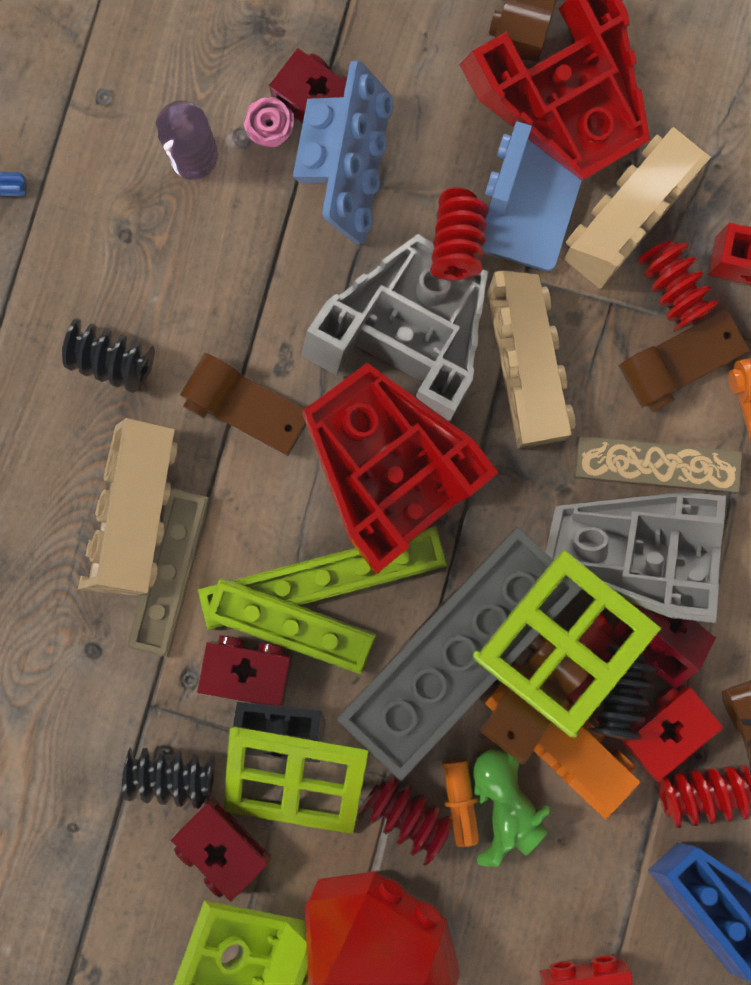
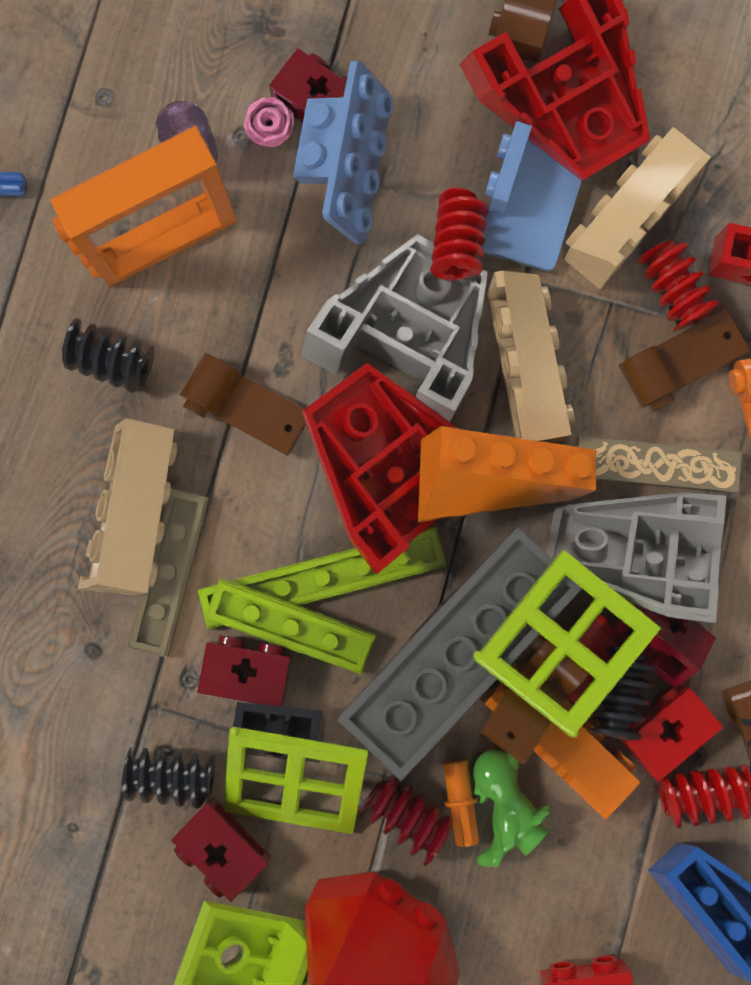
(134, 186): none -> orange window
(491, 472): none -> orange wedge

